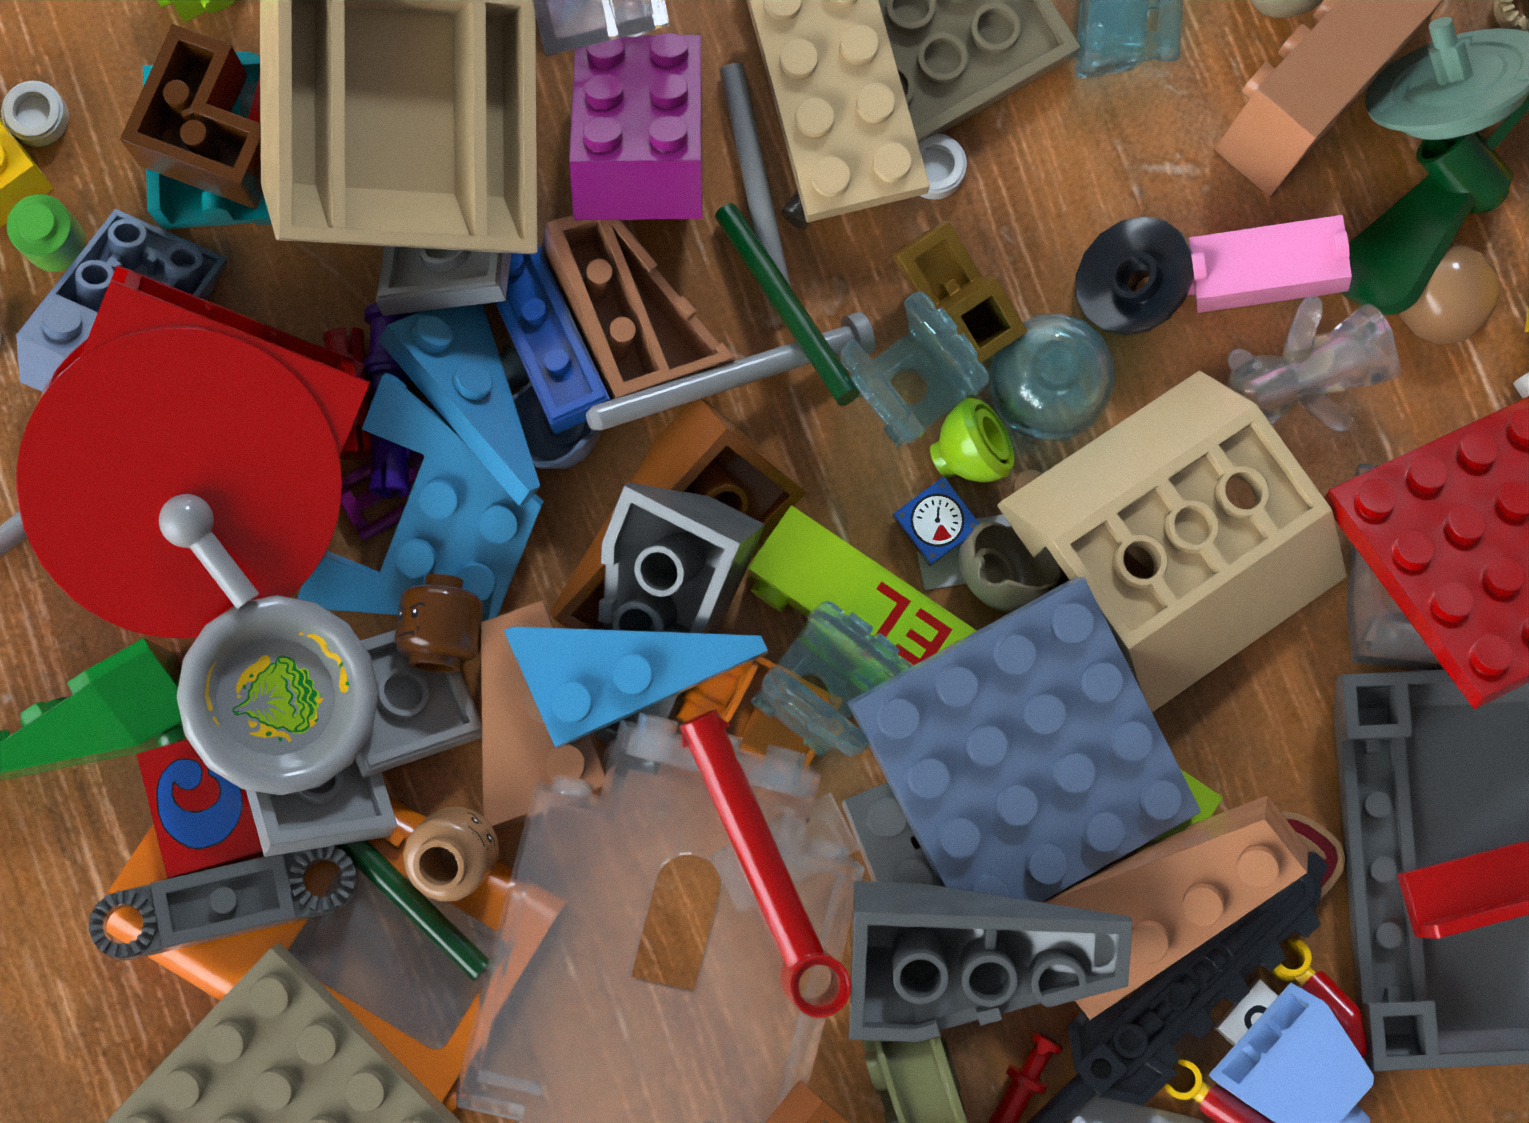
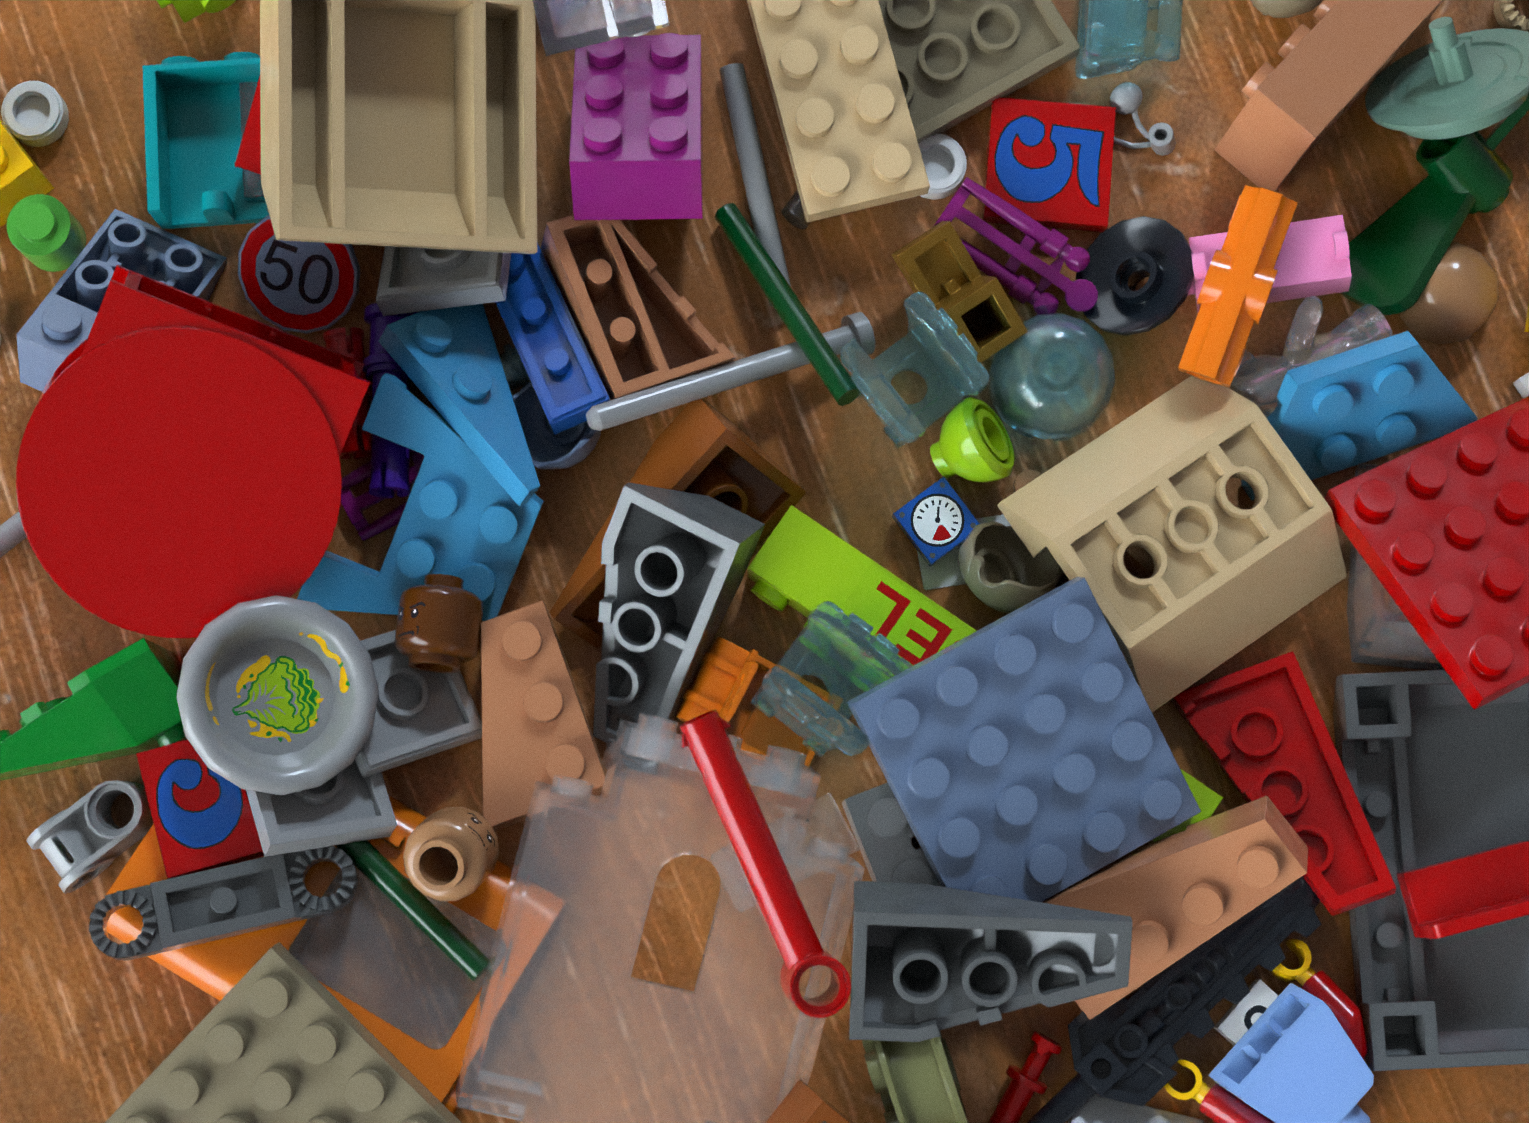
(84, 836): none -> light grey piece
(186, 119): reddish brown brick -> none
(189, 524): light grey bar -> none
(297, 282): none -> piece
(602, 676): dark azure wing -> none
(1051, 162): none -> tile
(1079, 294): none -> magenta piece
(1127, 99): none -> light grey piece
(1237, 285): none -> orange piece
(1276, 745): none -> red wing
(1364, 406): none -> dark azure wing

